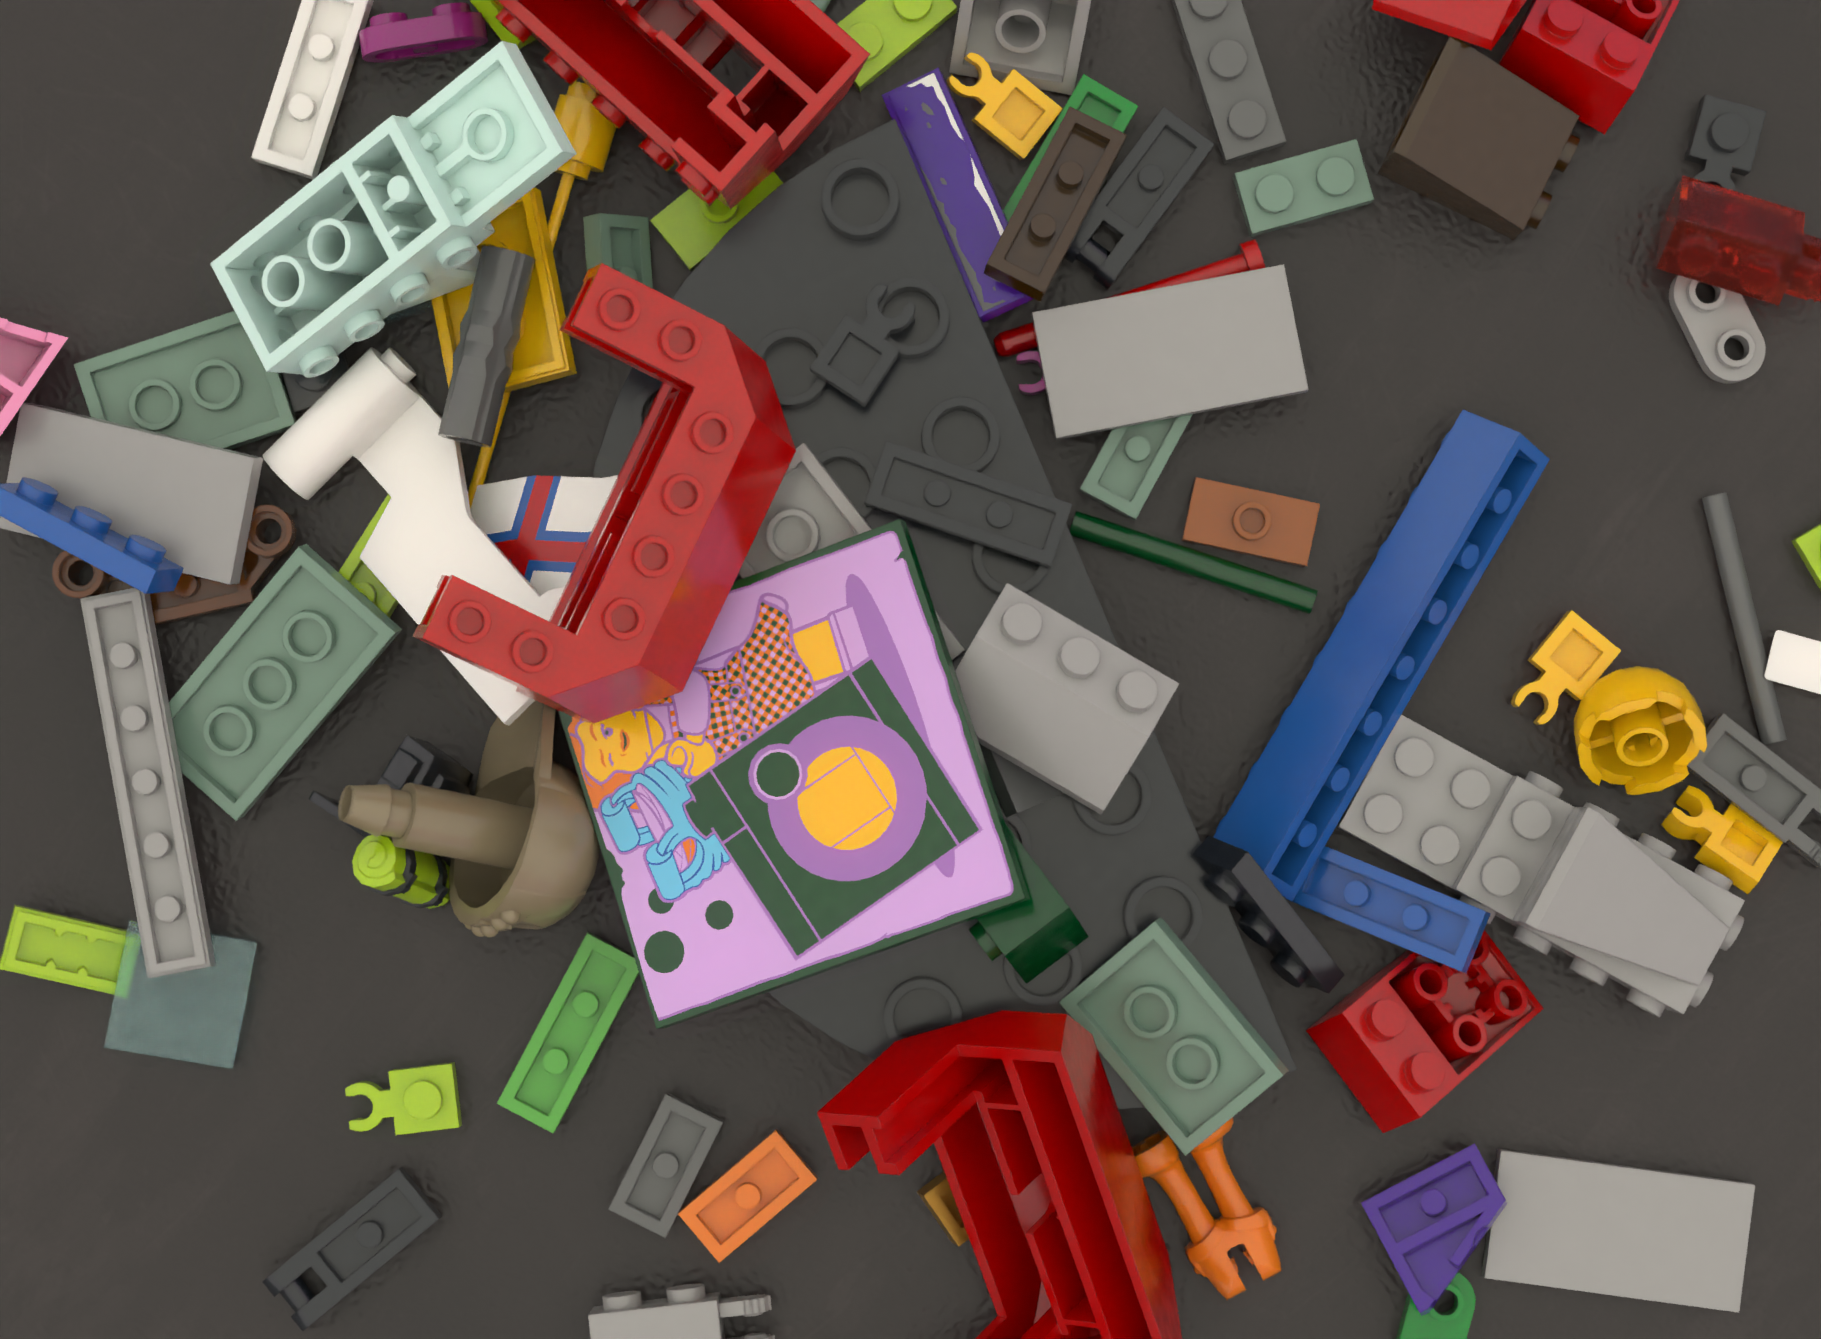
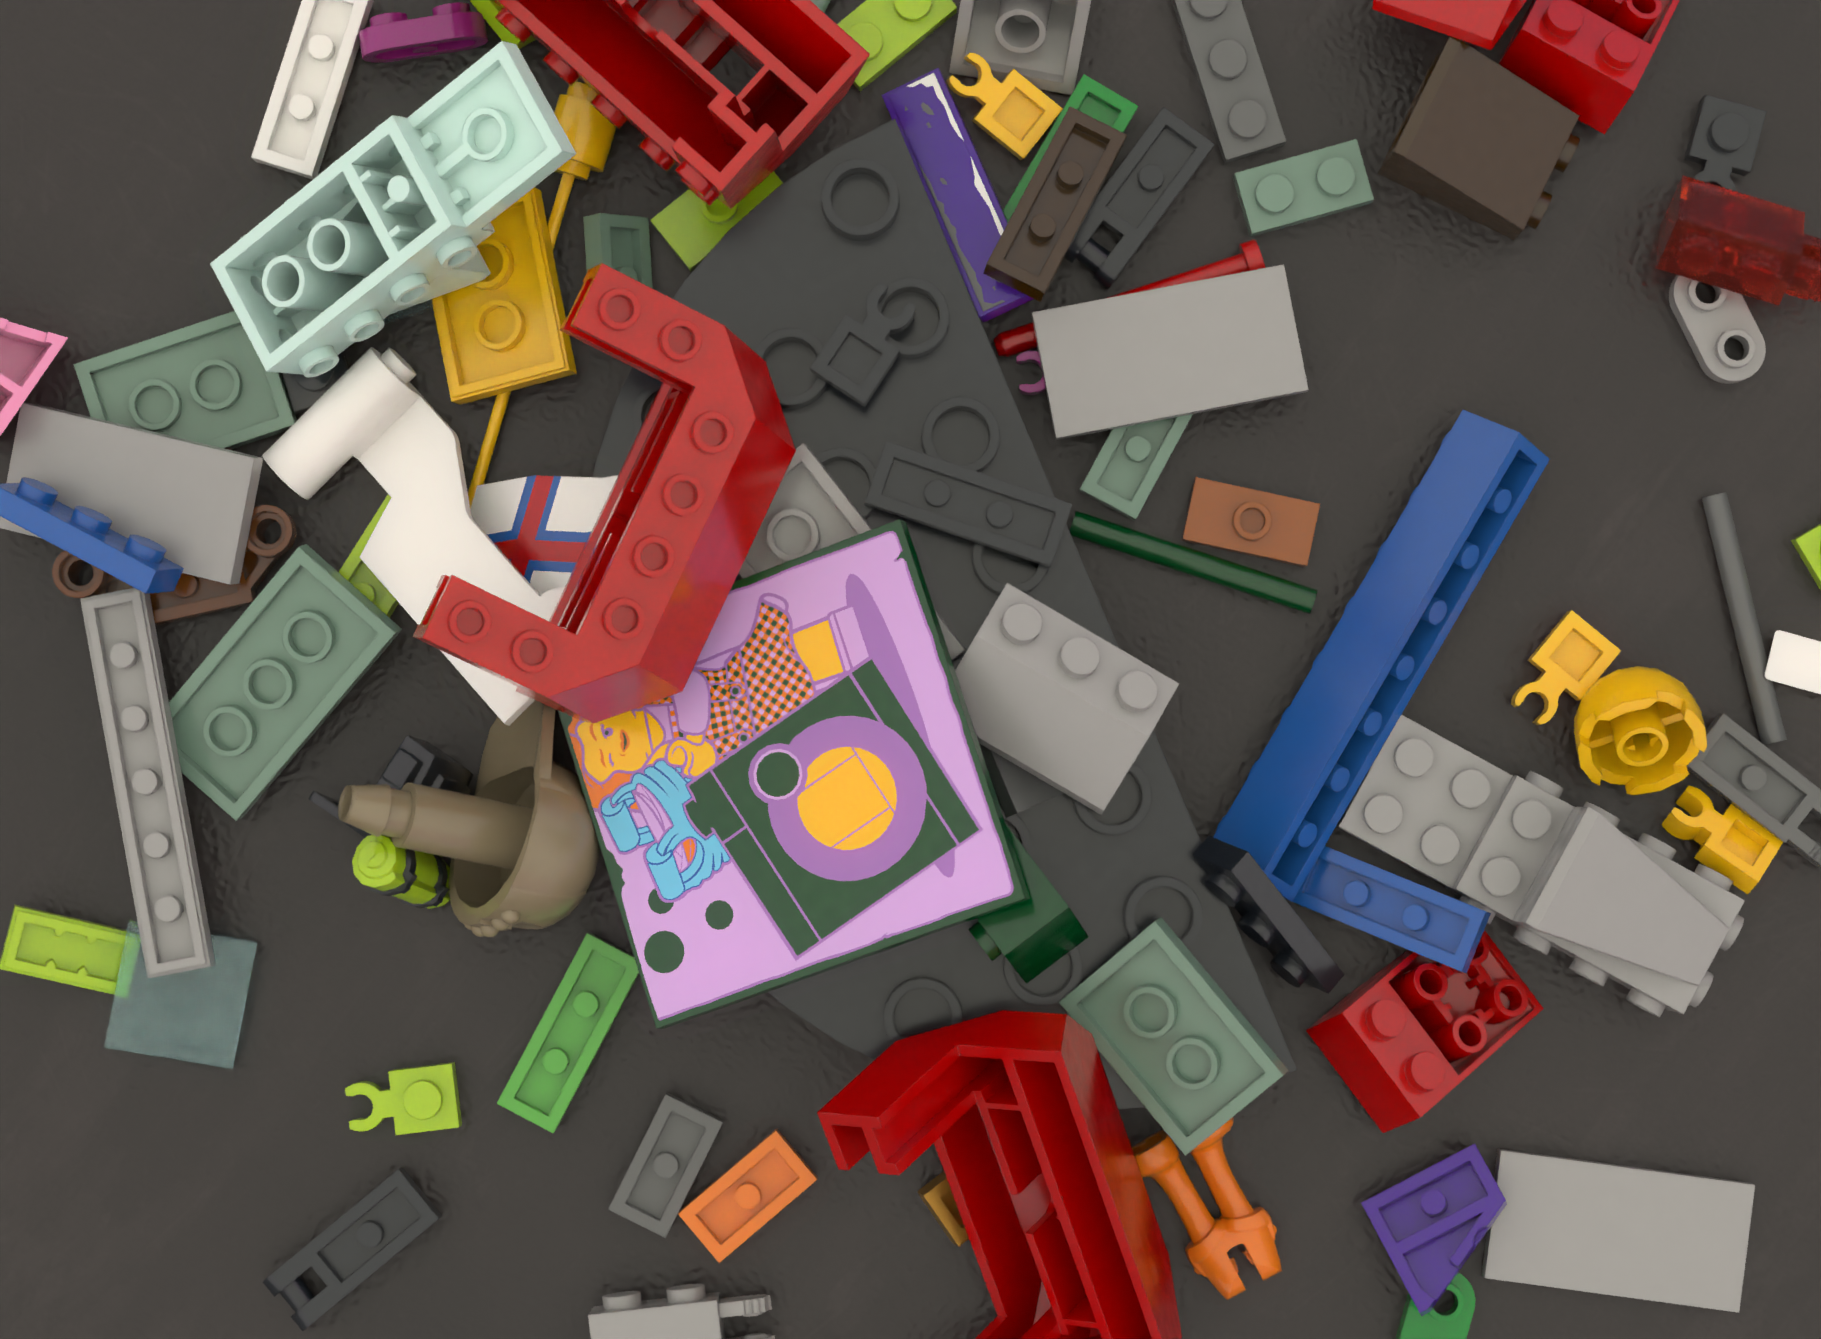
(486, 346): dark grey axle -> none

